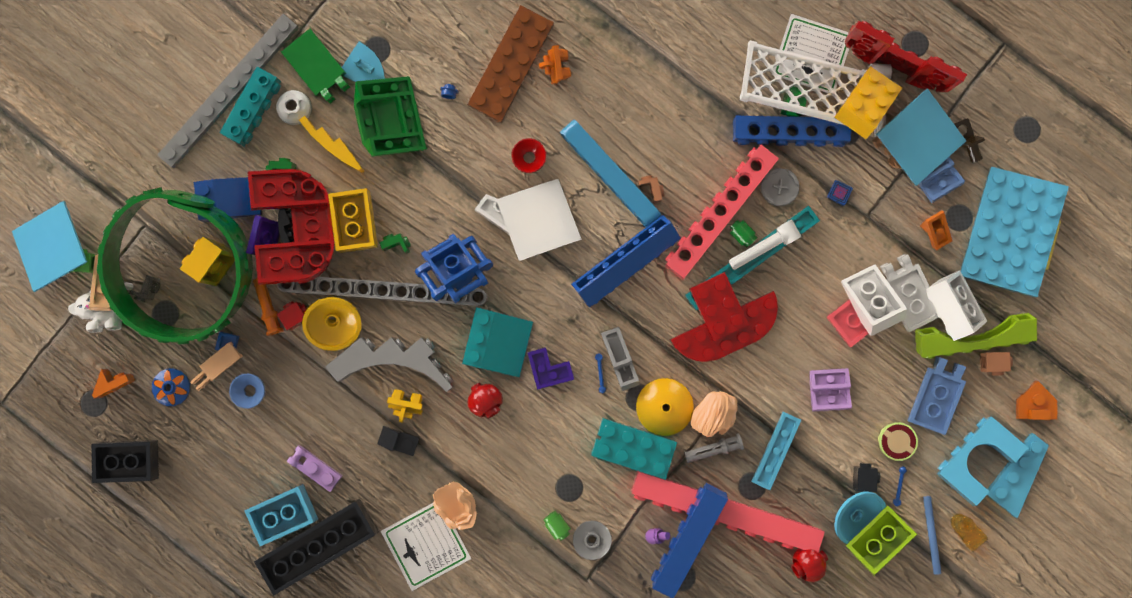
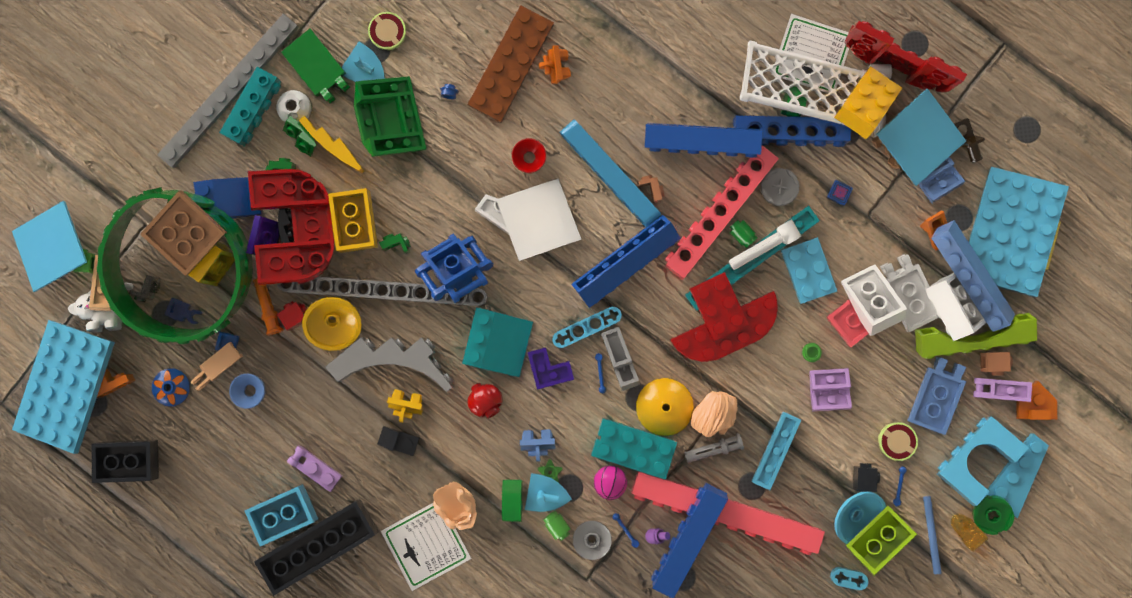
(63, 386): none -> medium azure plate
(181, 310): none -> clear blue plate
(183, 233): none -> medium nougat plate
(304, 140): none -> green slope
(387, 31): none -> tile
(512, 500): none -> green slope
(537, 447): none -> medium blue hips
(545, 494): none -> medium azure shield
(550, 467): none -> bright green plate
(585, 324): none -> medium azure beam
(610, 482): none -> dark pink piece
(635, 543): none -> blue hinge
(703, 138): none -> blue brick
(809, 270): none -> medium azure plate
(809, 564): red plant -> none
(811, 352): none -> bright green plate
(848, 583): none -> medium azure beam
(973, 276): none -> medium blue brick
(997, 524): none -> green plate
(1003, 389): none -> lavender plate

